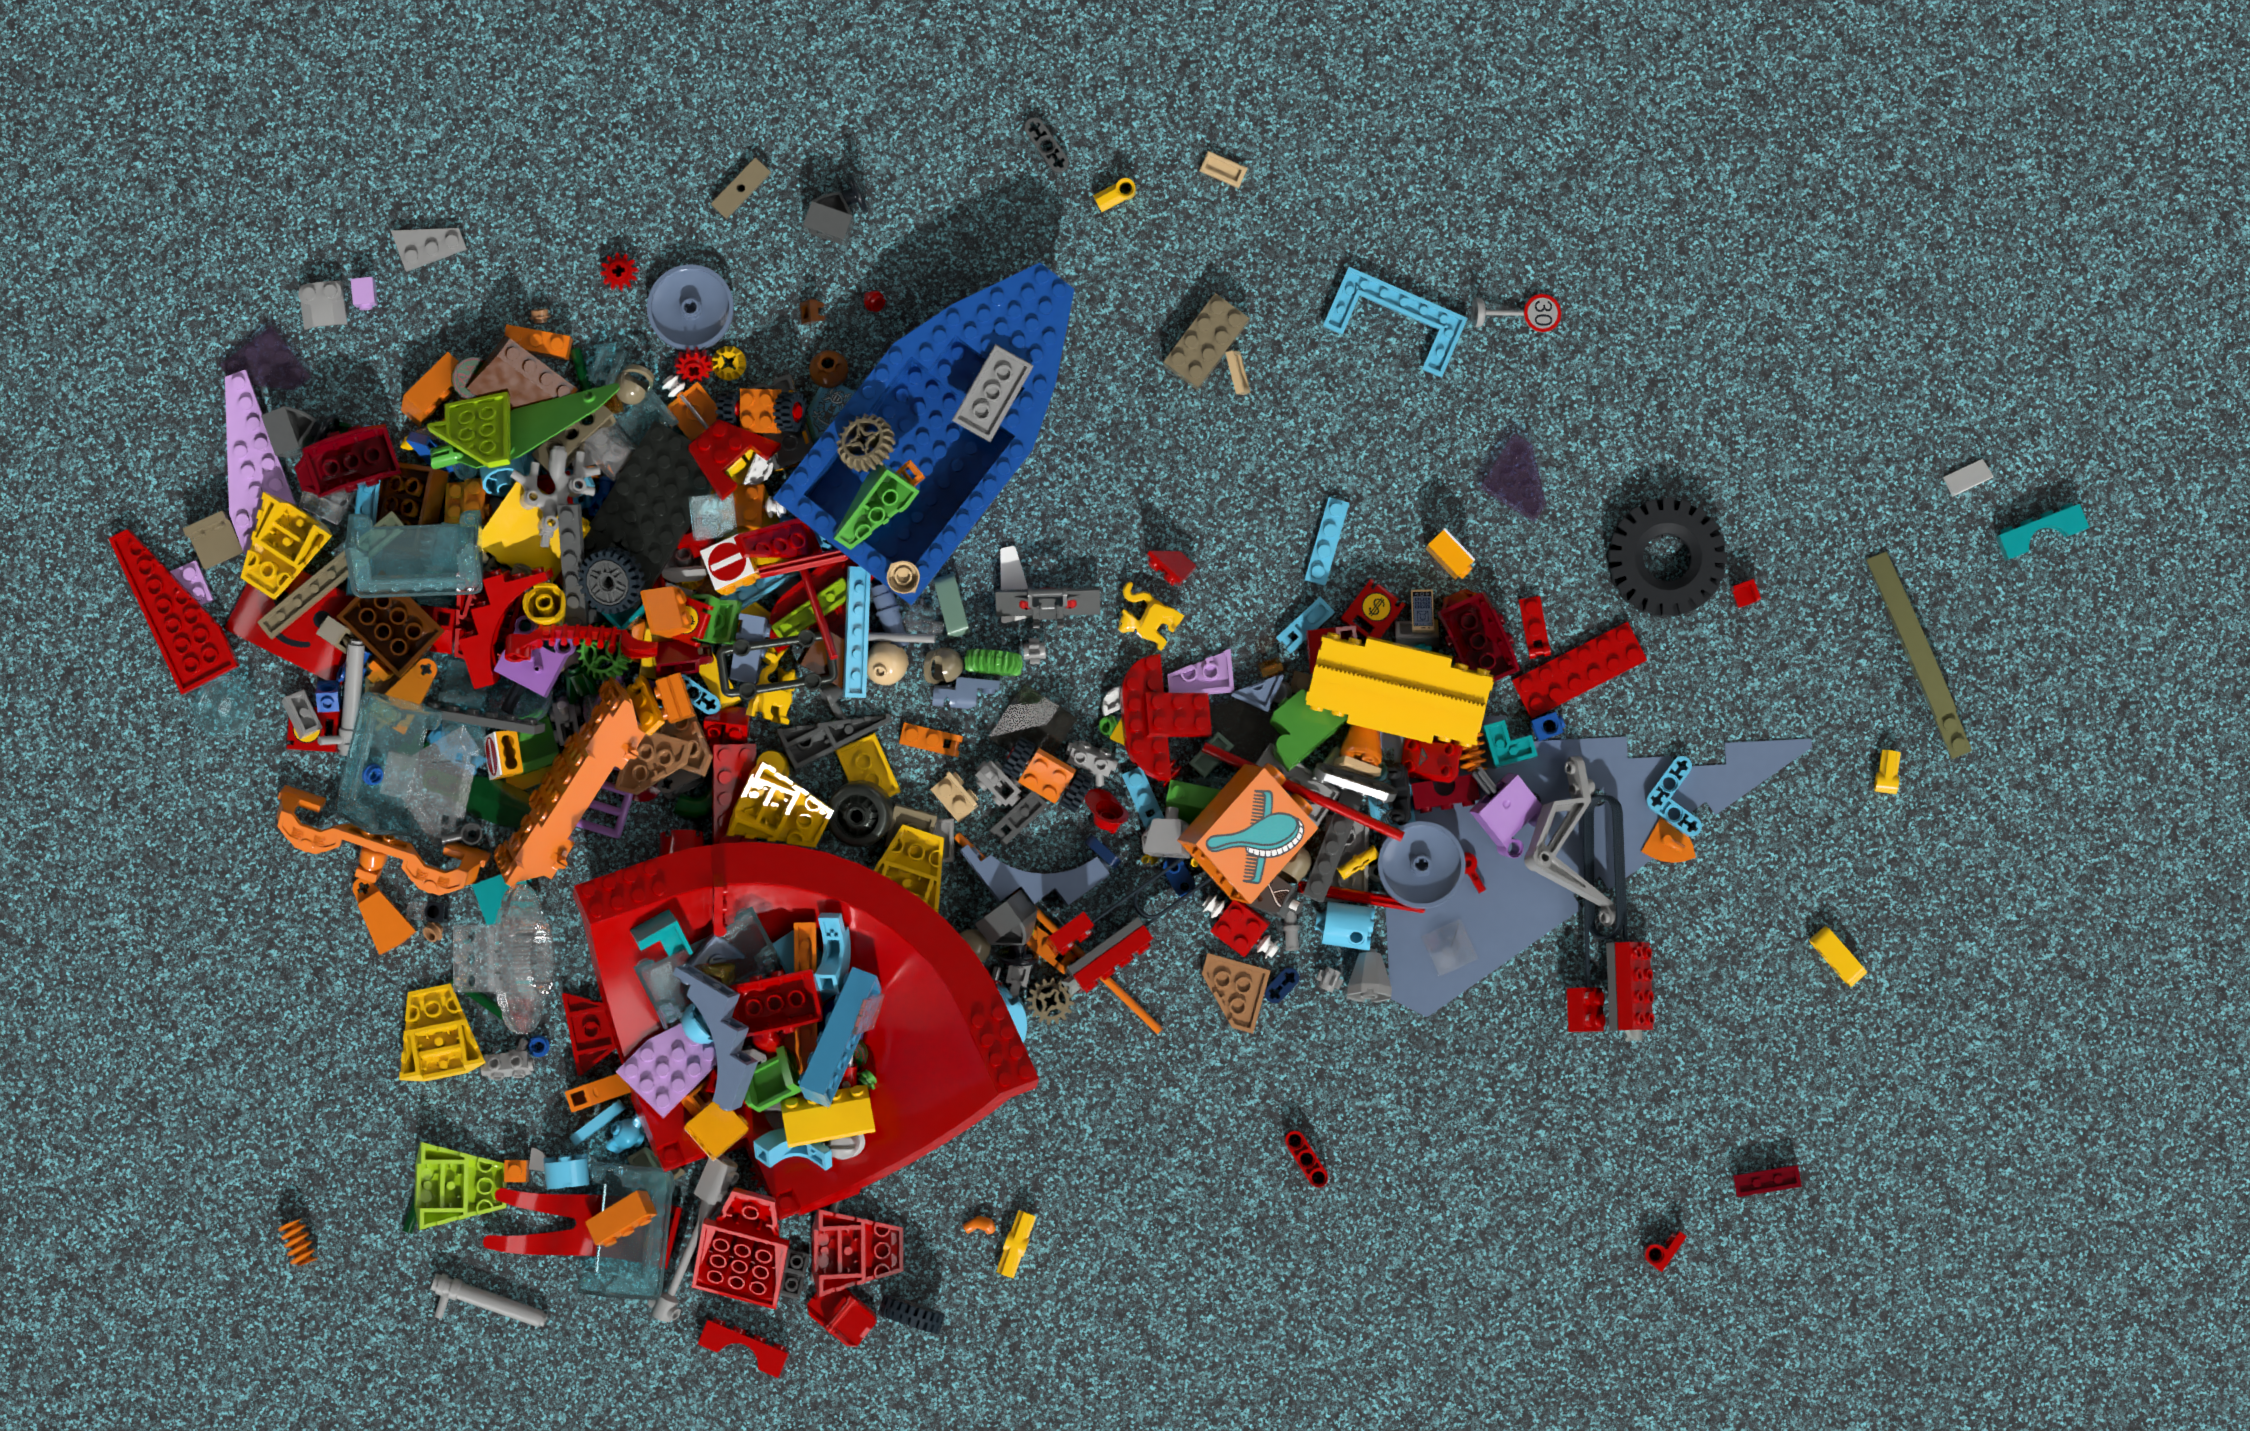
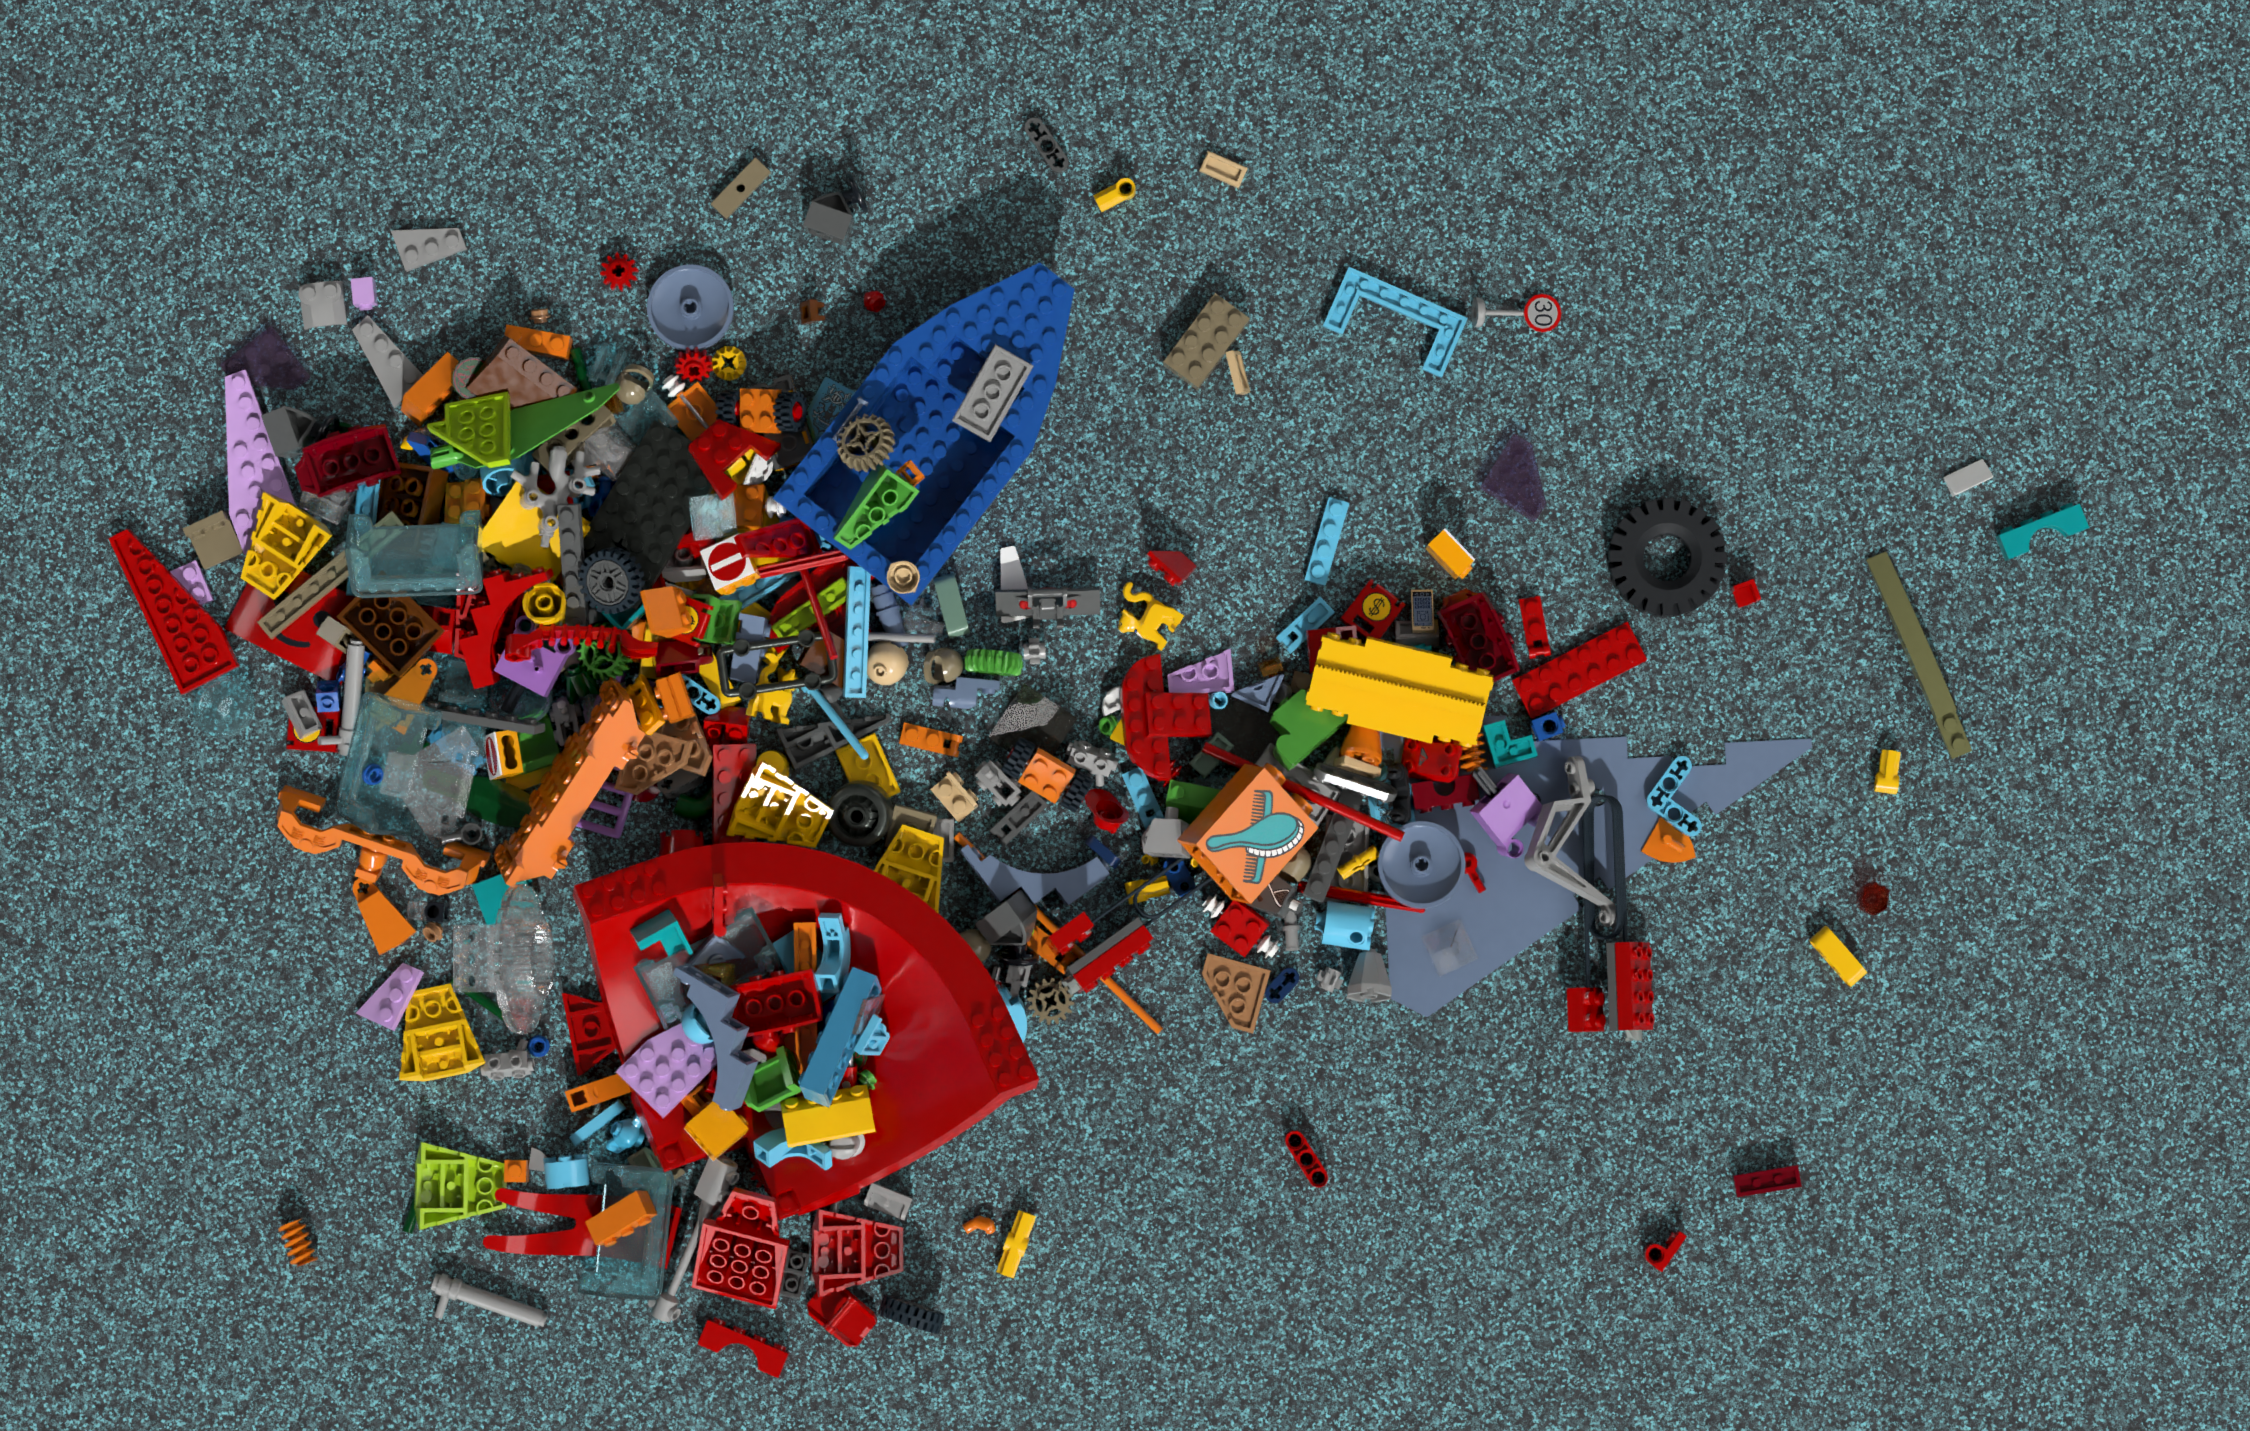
(389, 363): none -> light grey wing
(392, 997): none -> lavender wing
(828, 377): dark orange piece -> none
(838, 722): none -> medium azure piece
(861, 402): none -> sand blue piece
(873, 1038): none -> medium azure wing
(888, 1201): none -> light grey hinge
(1155, 889): none -> yellow piece
(1219, 697): none -> medium azure hinge
(1872, 898): none -> clear red hair

